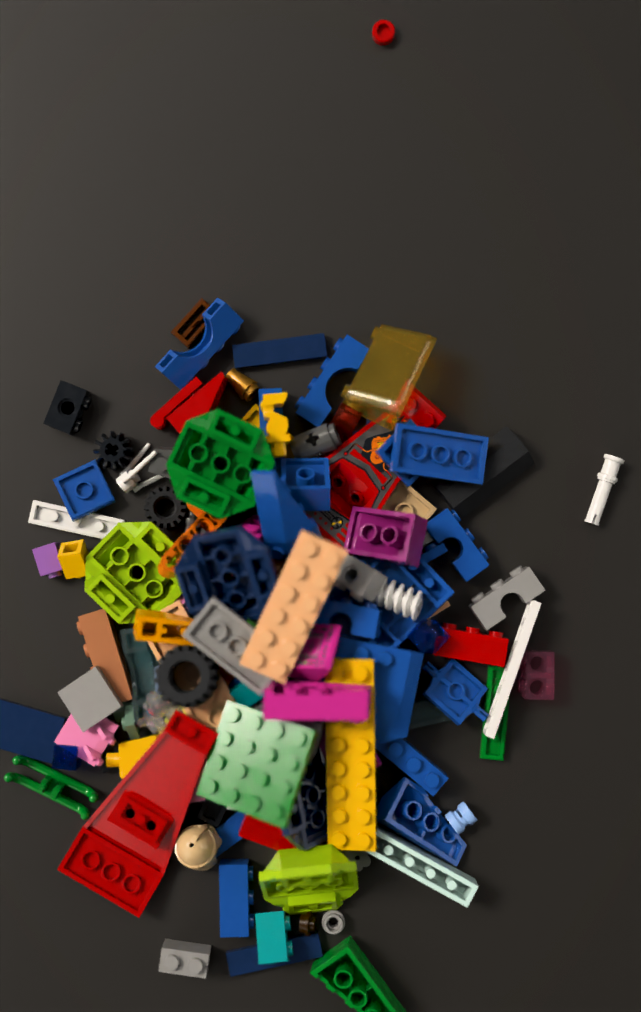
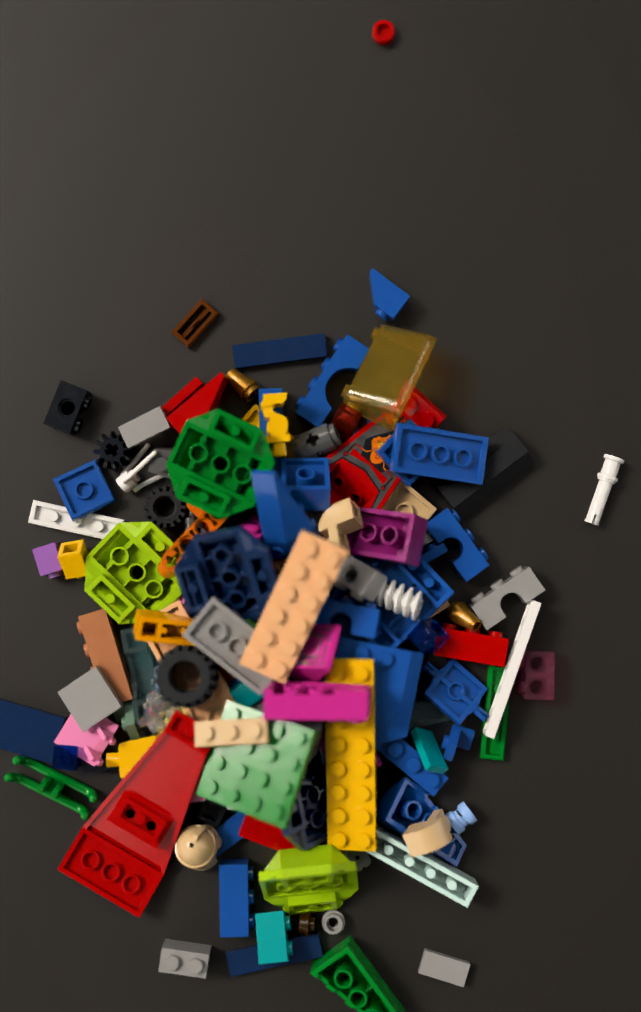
(144, 427): none -> light grey tile
(220, 324): blue arch -> none
(231, 732): none -> tan plate
(339, 521): none -> tan brick
(386, 296): none -> blue slope
(428, 750): none -> teal tile
(429, 834): none -> tan brick
(444, 967): none -> light grey tile
(458, 737): none -> blue bracket
(462, 615): none -> pearl gold cone

